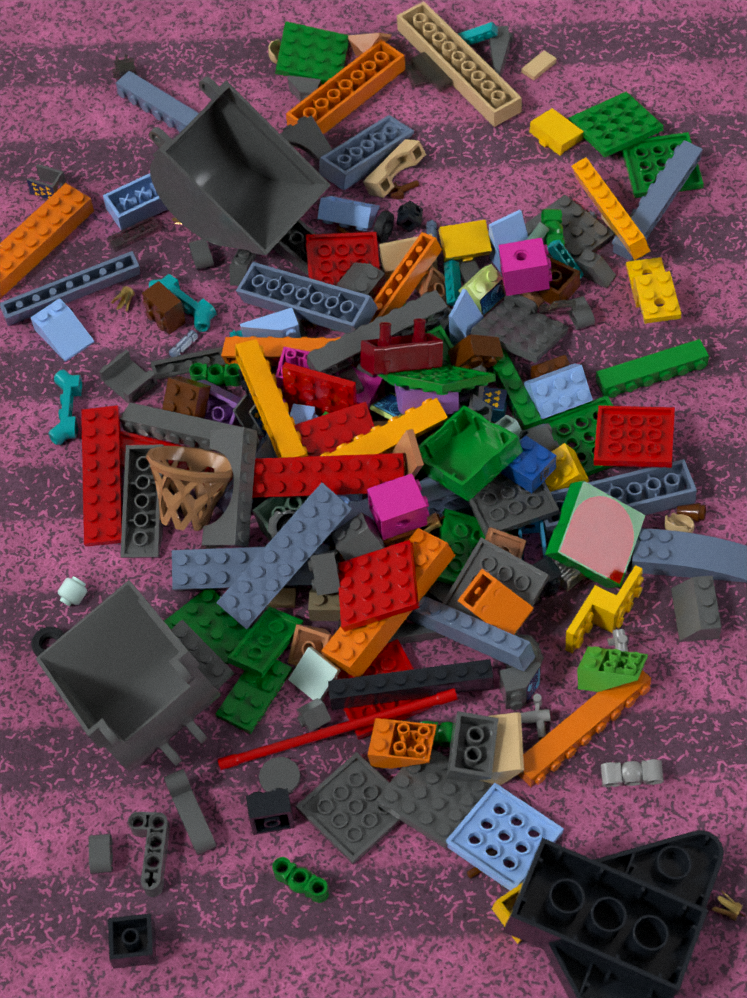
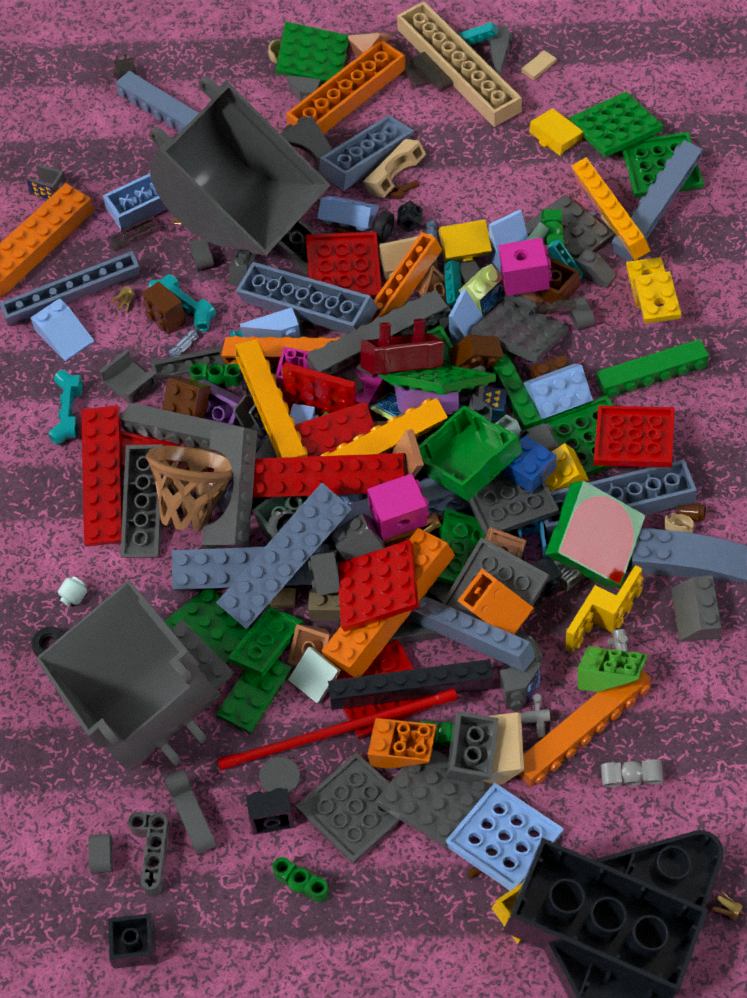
(313, 715): dark grey brick -> none
(362, 279): dark grey slope -> none

